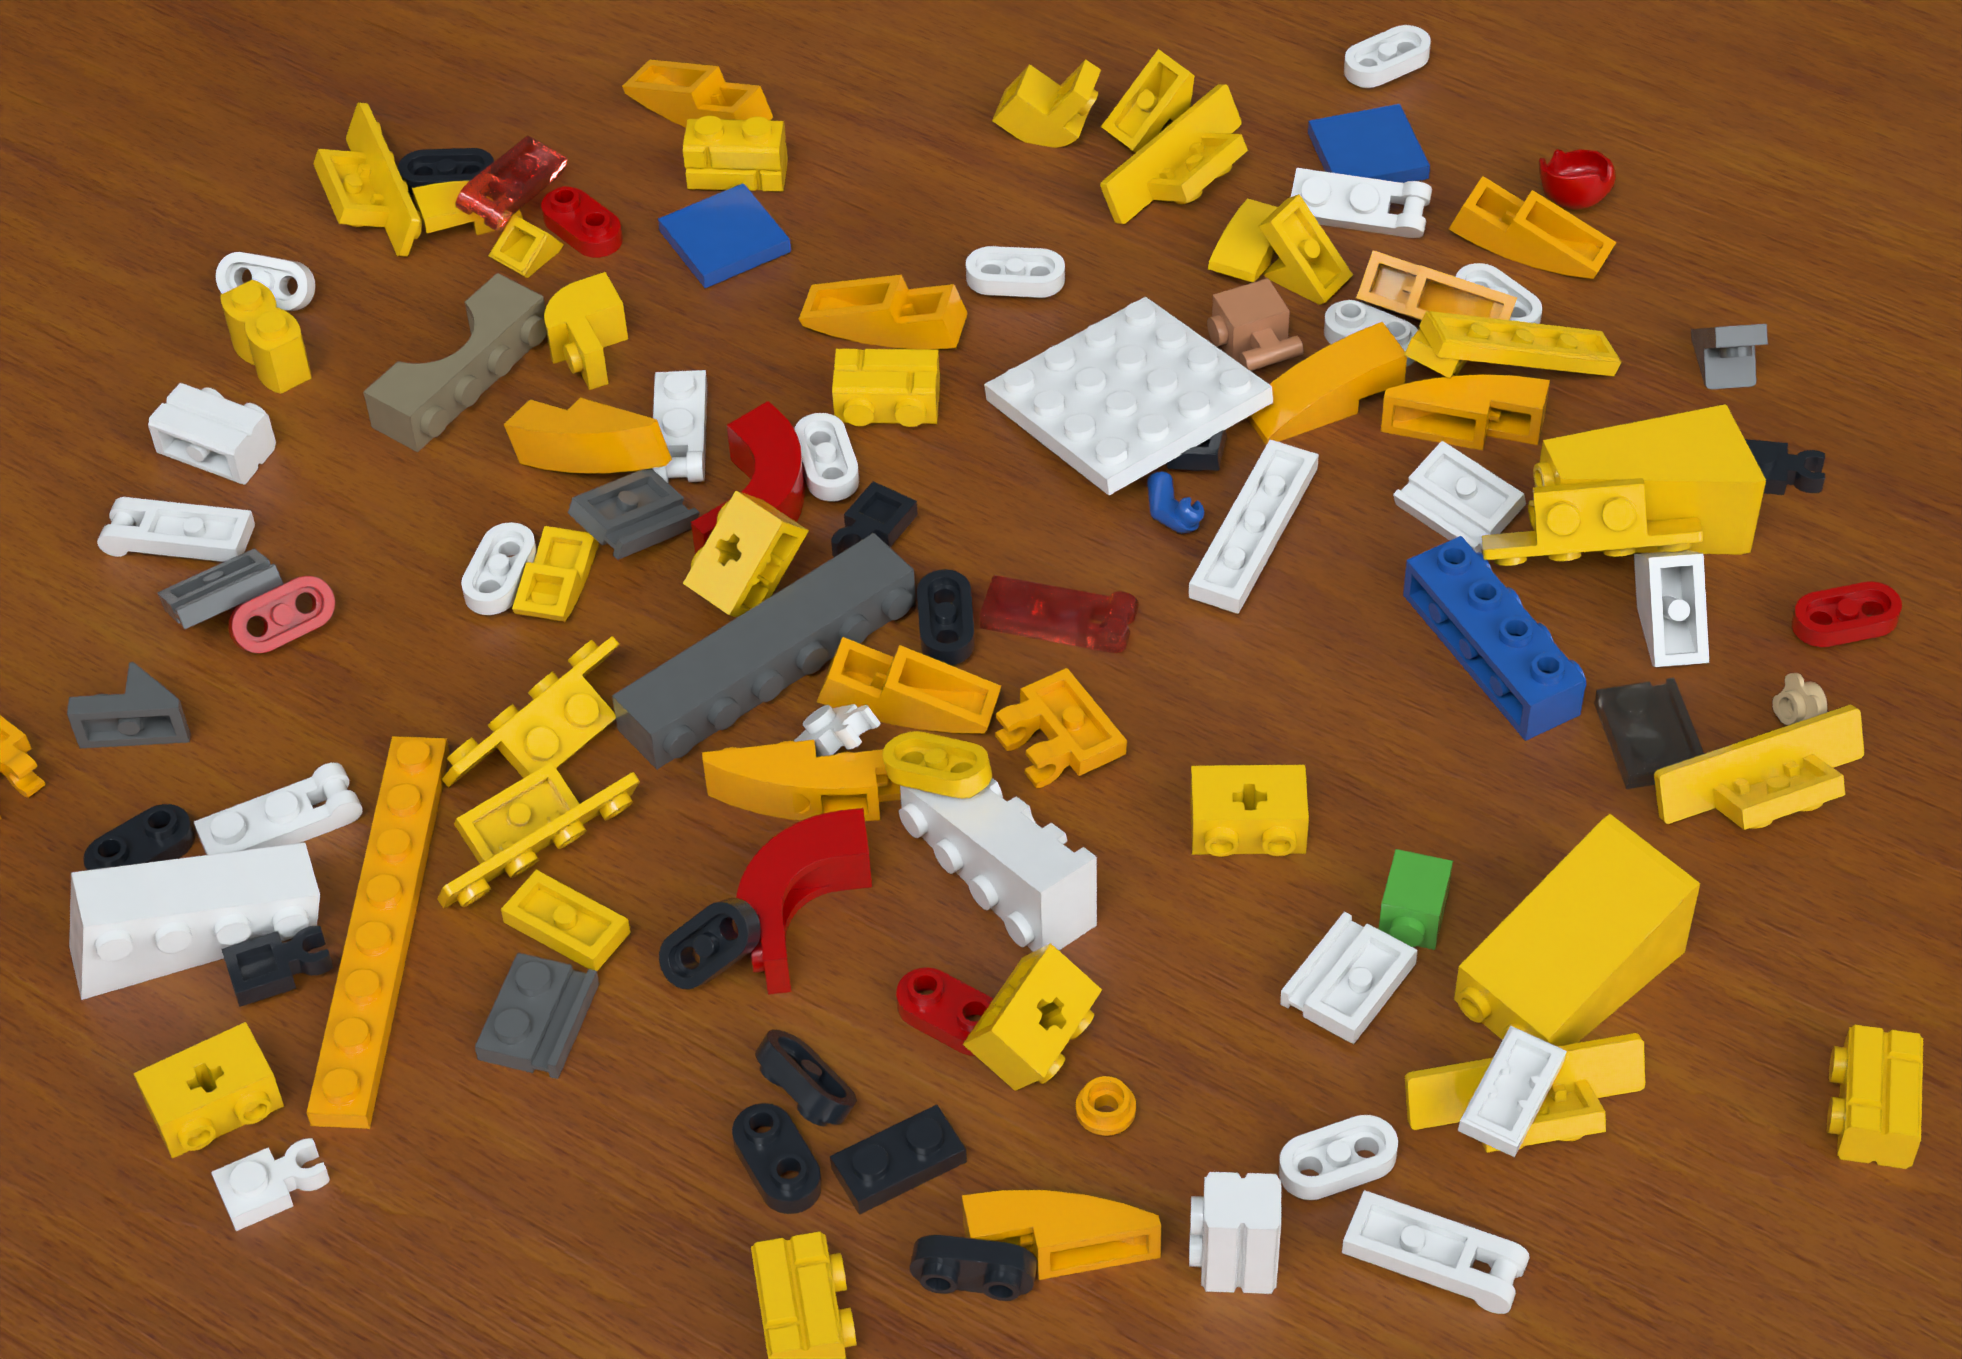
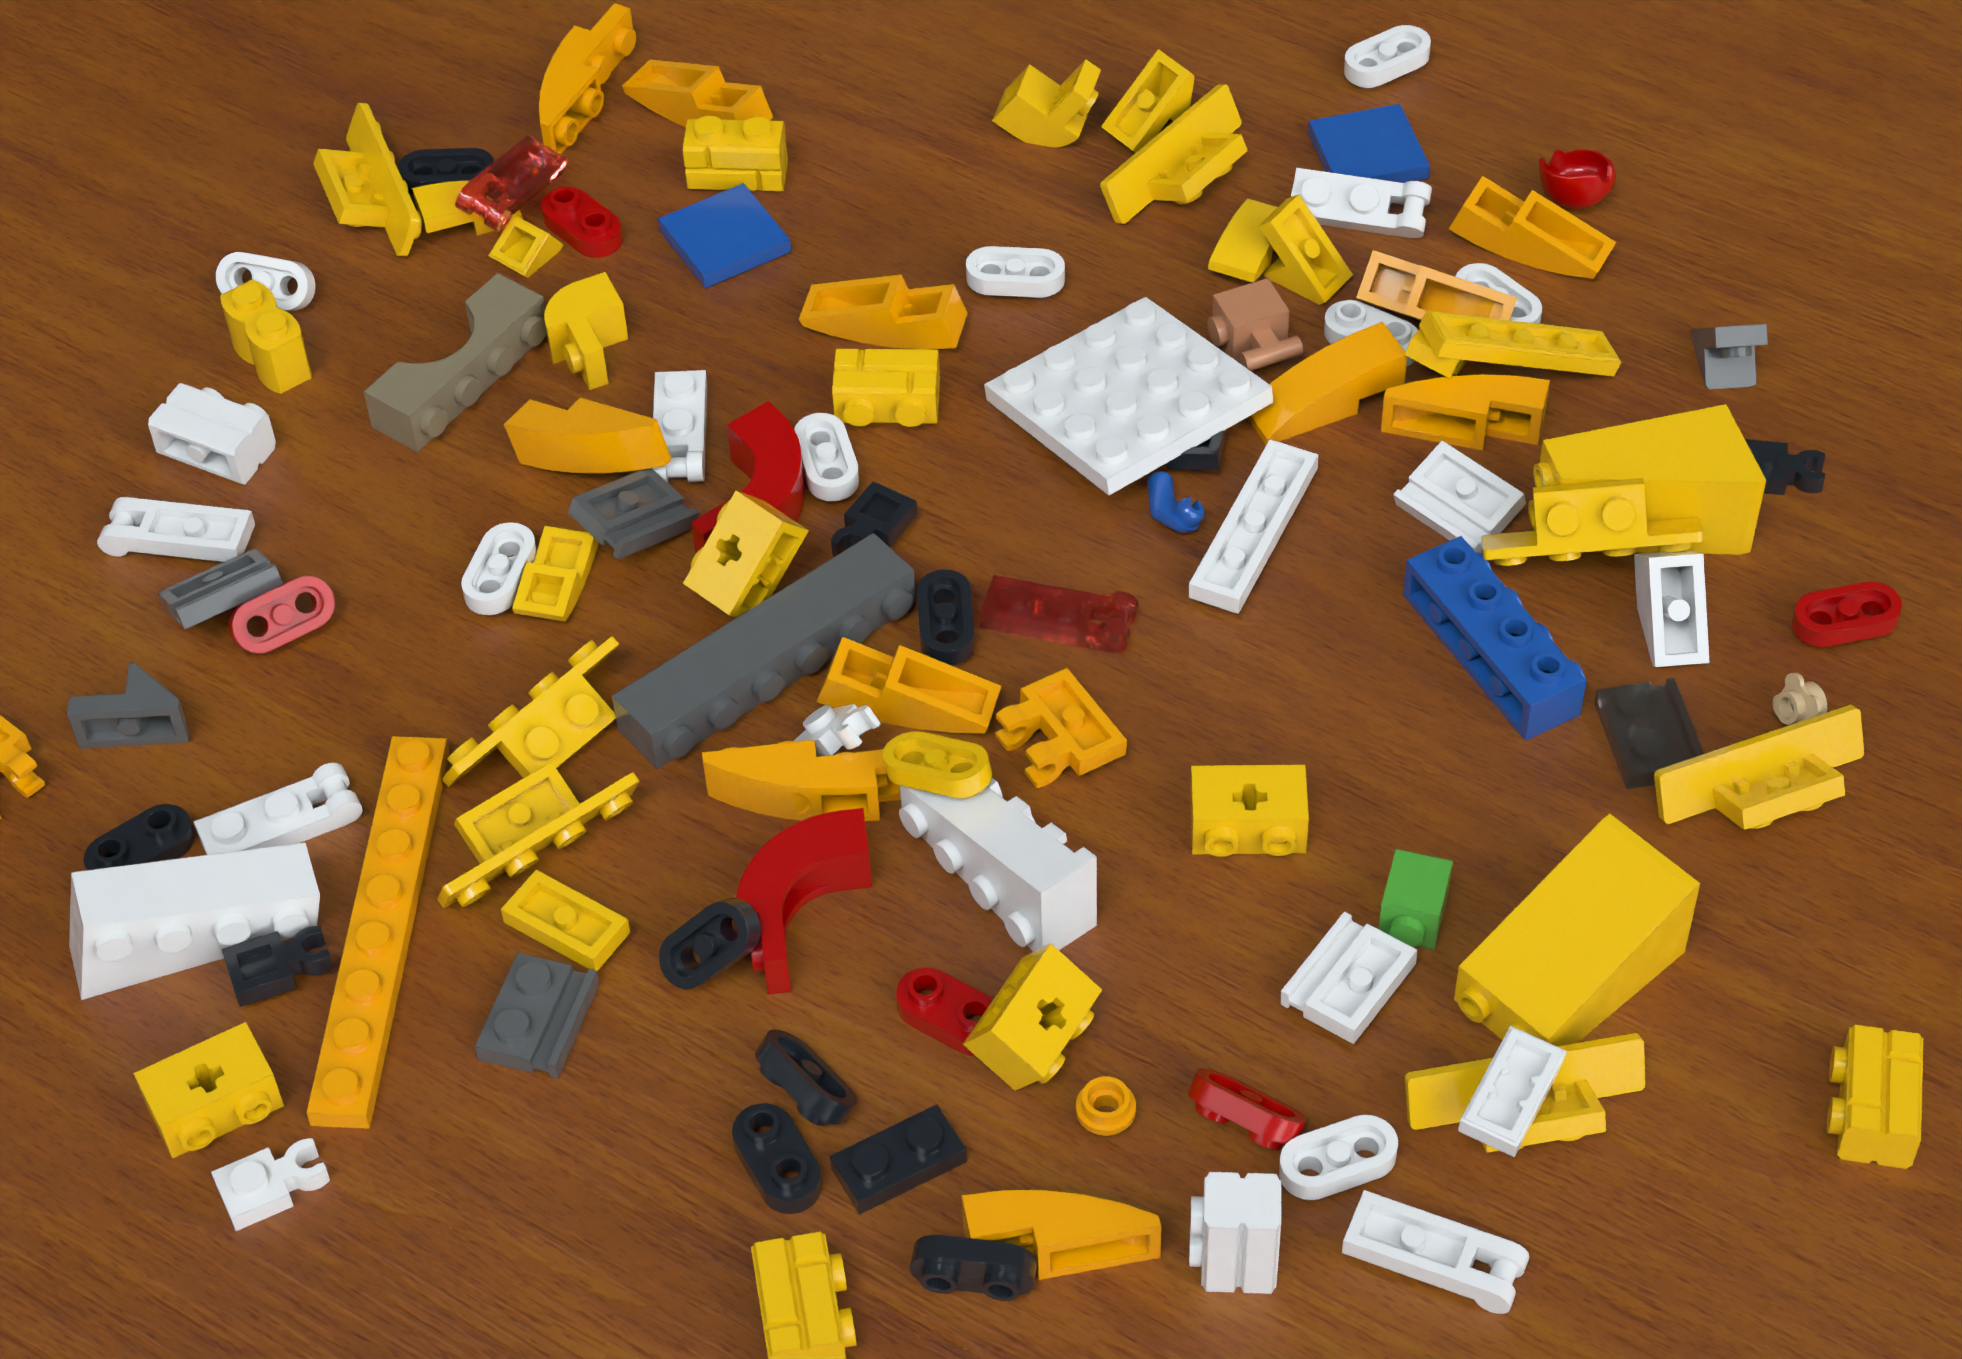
(575, 74): none -> light orange slope
(1226, 1099): none -> red plate

